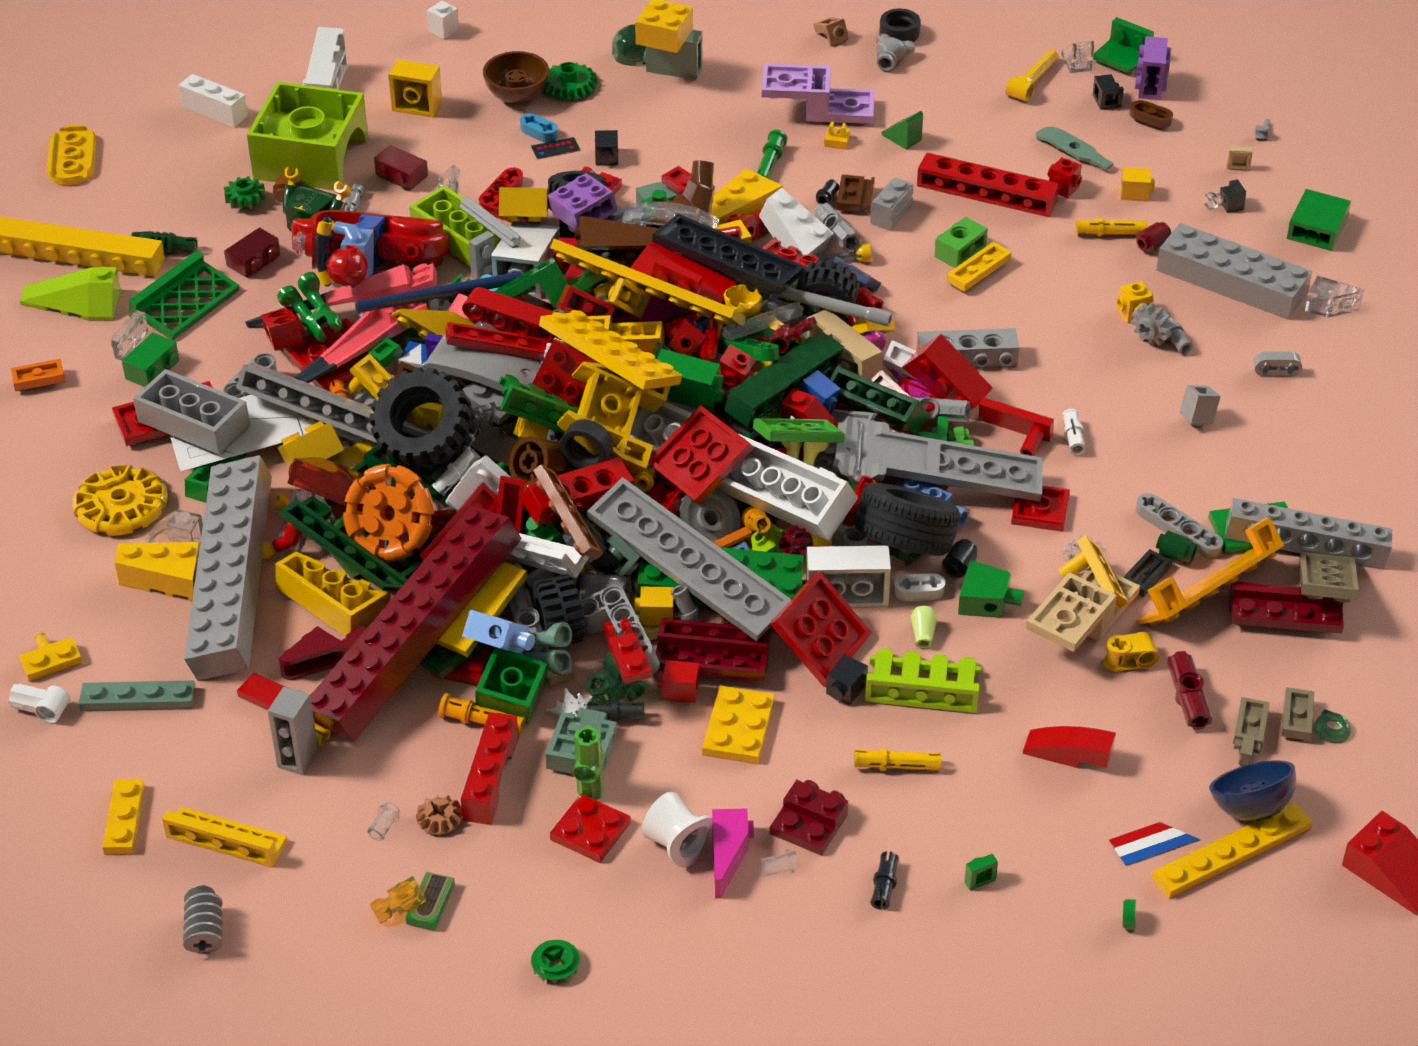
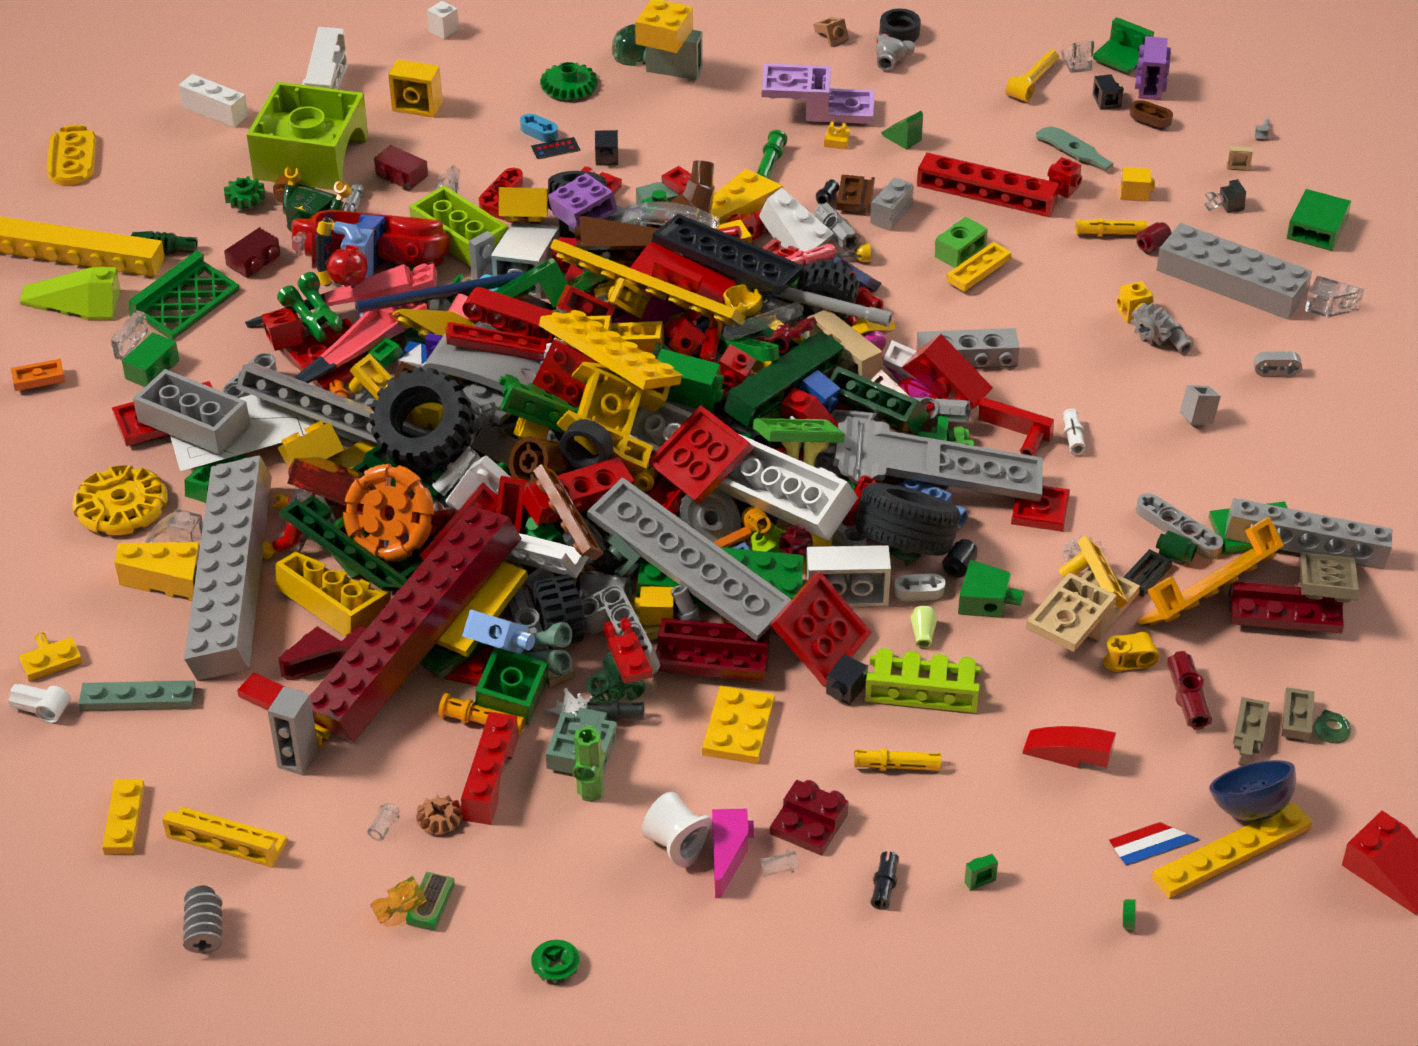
(490, 222): light grey axle -> none
(516, 76): reddish brown piece -> none
(590, 828): red plate -> none
(679, 681): red brick -> none
(824, 252): none -> coral pin

